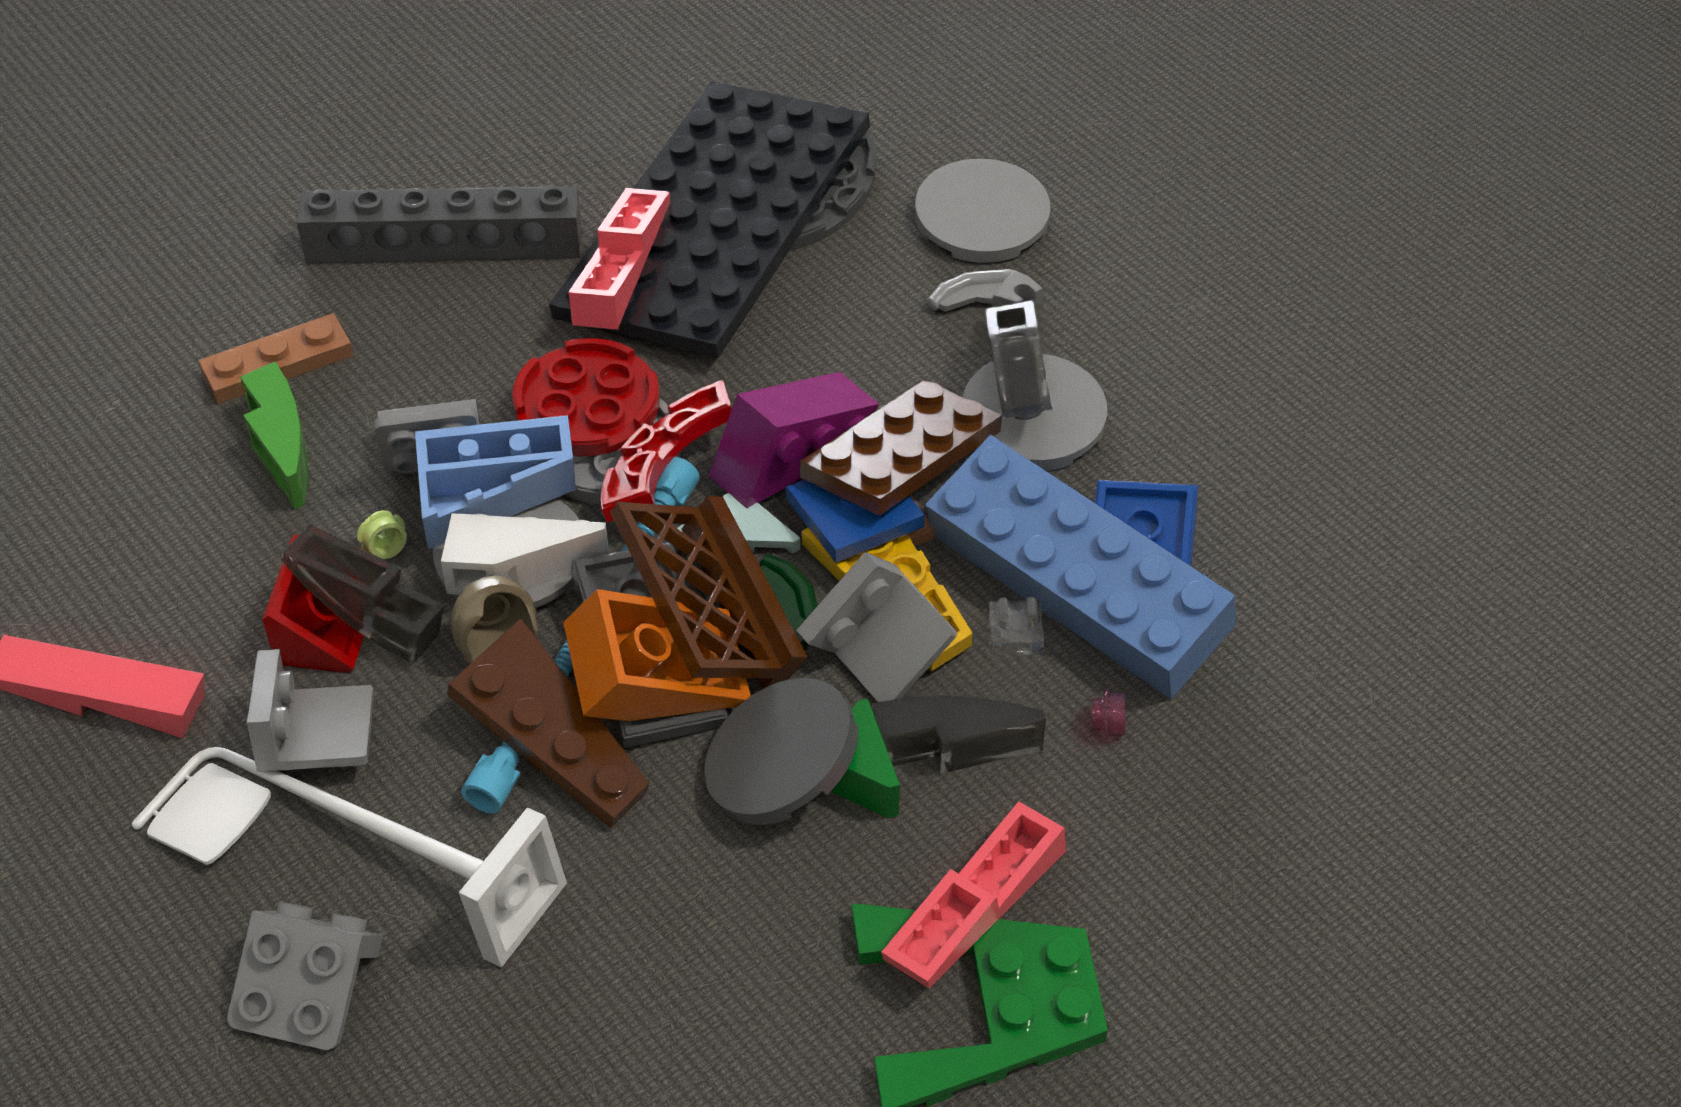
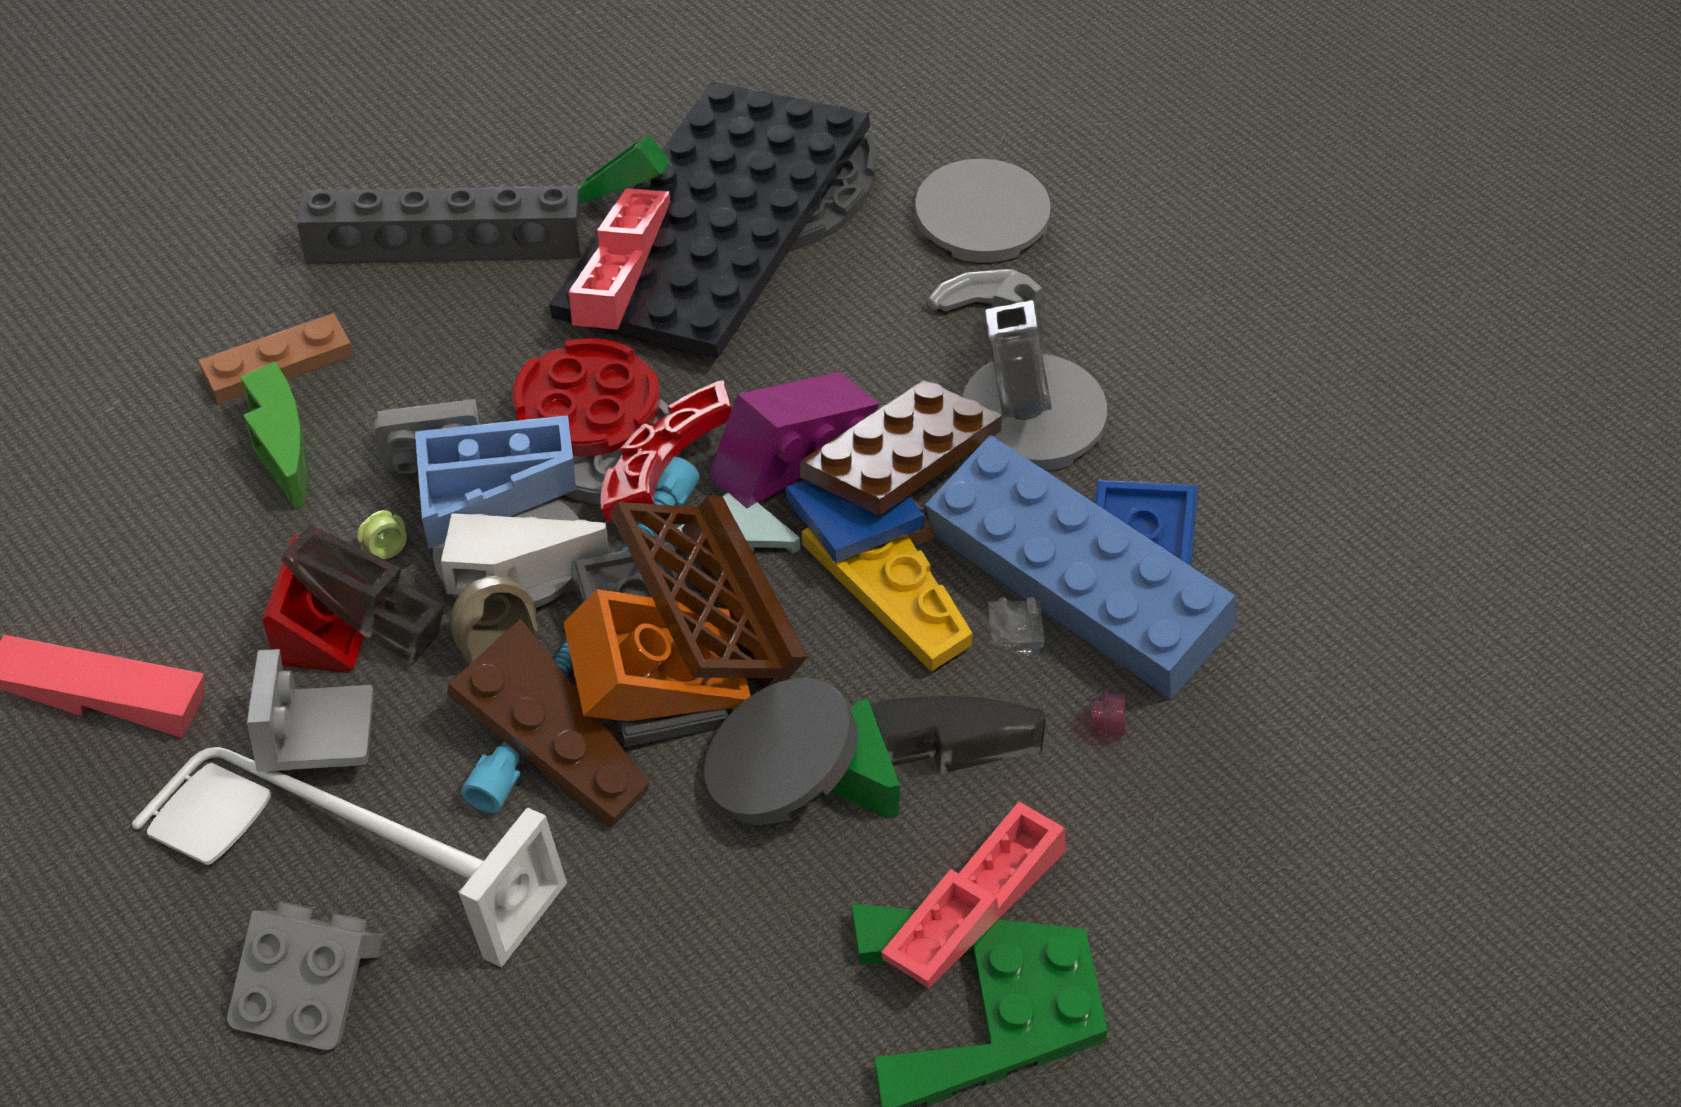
(631, 167): none -> green slope
(791, 590): dark green piece -> none
(879, 627): light grey bracket -> none

